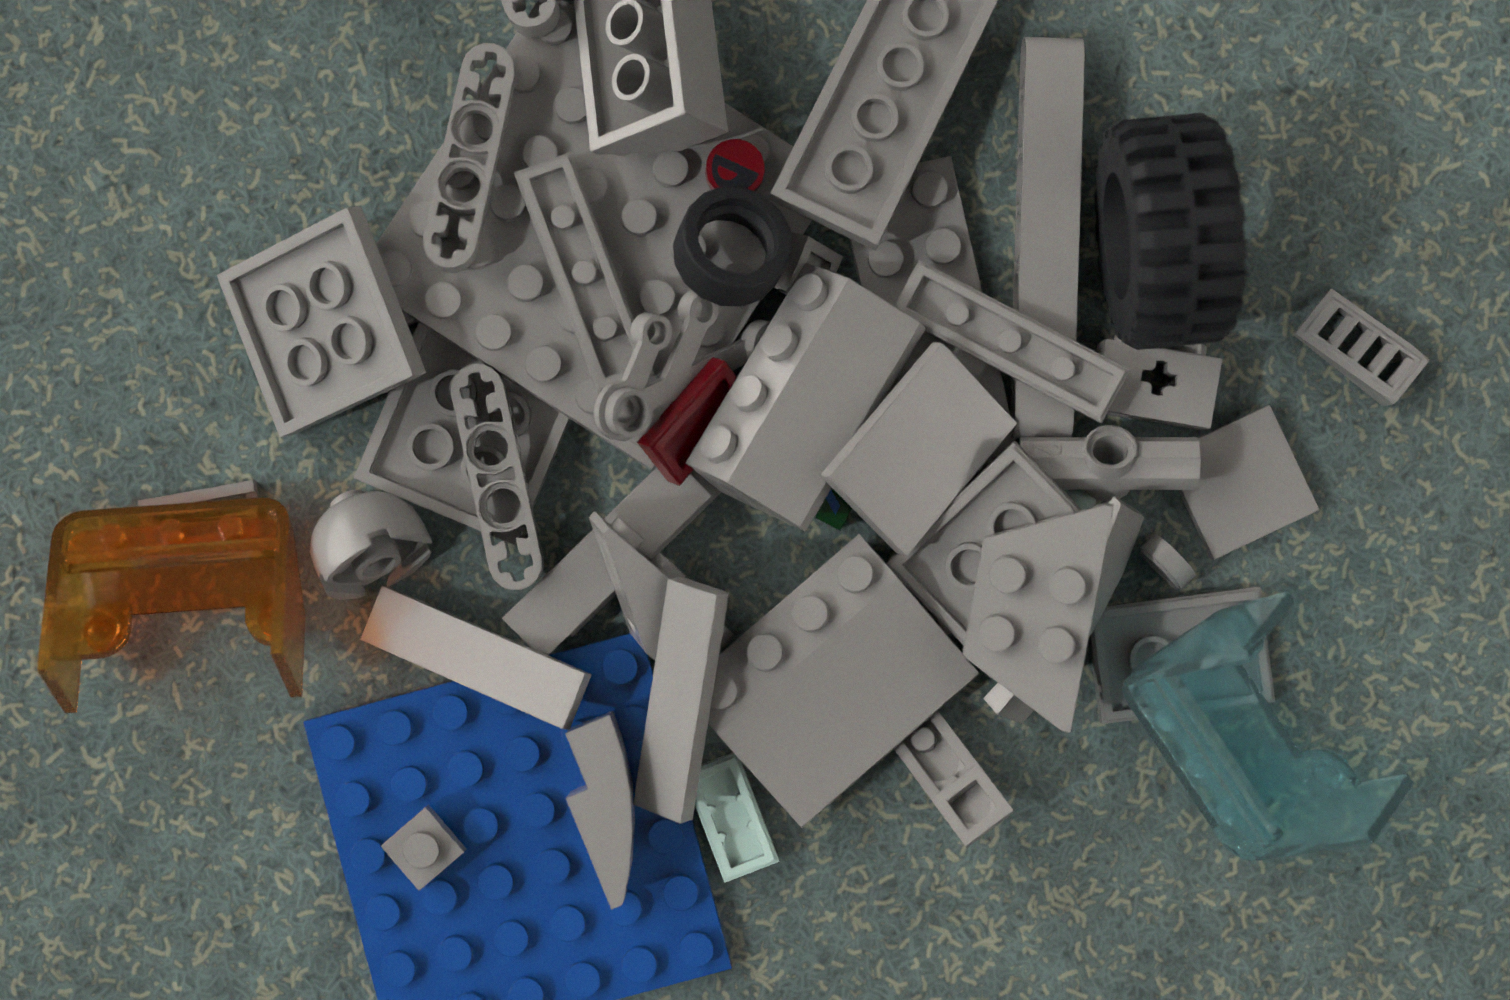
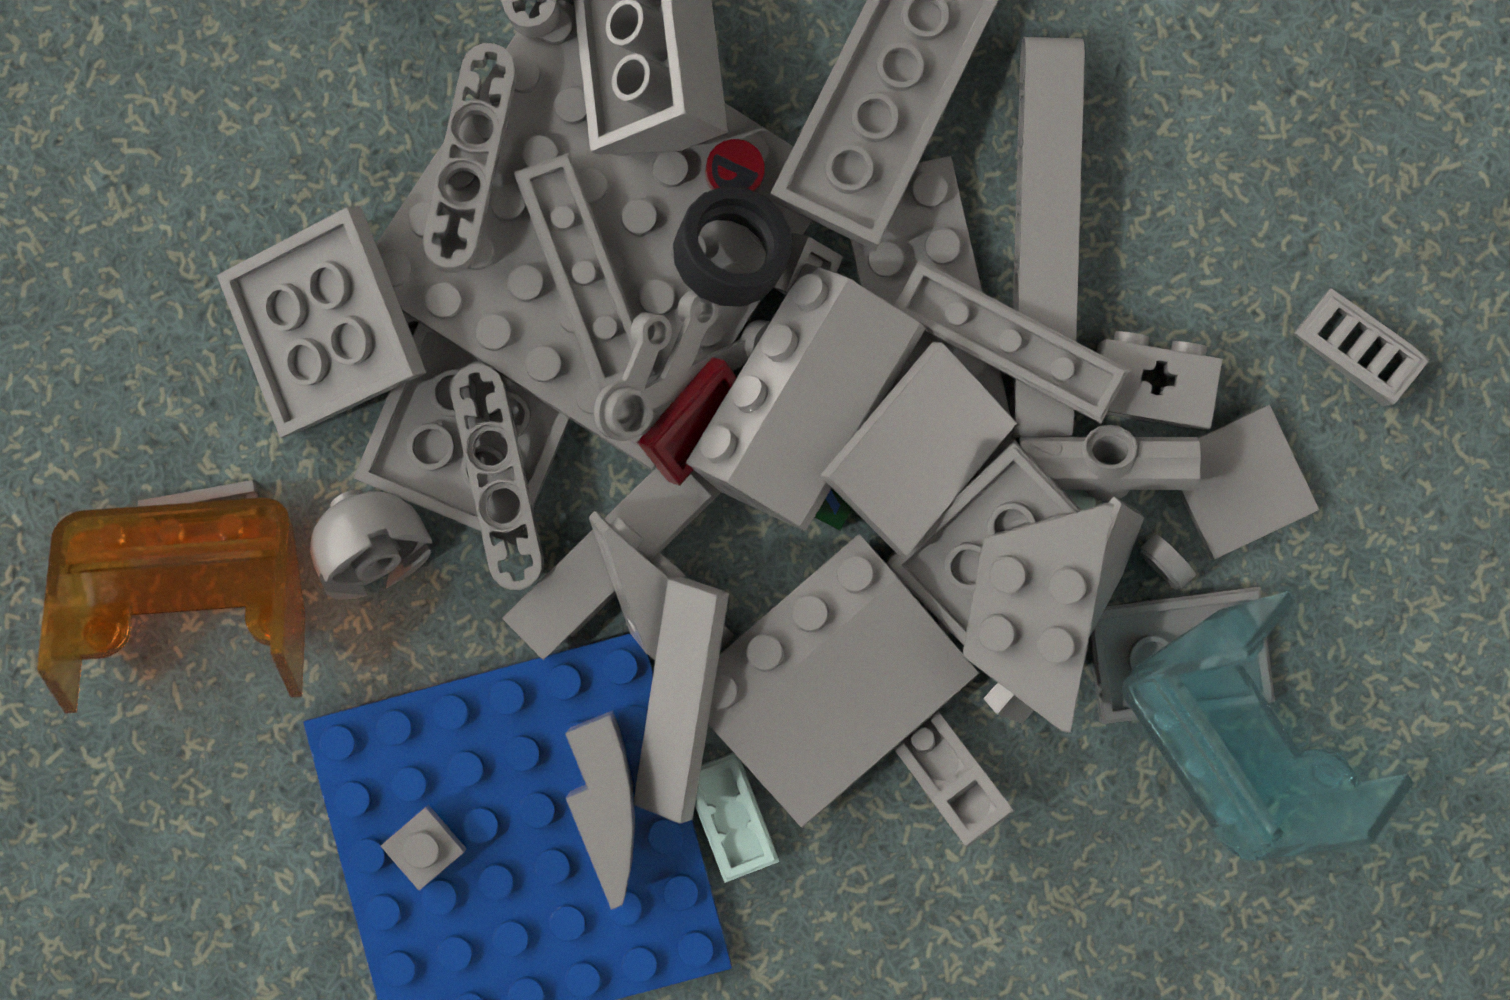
(476, 657): light grey tile -> none
(1170, 231): black tyre -> none

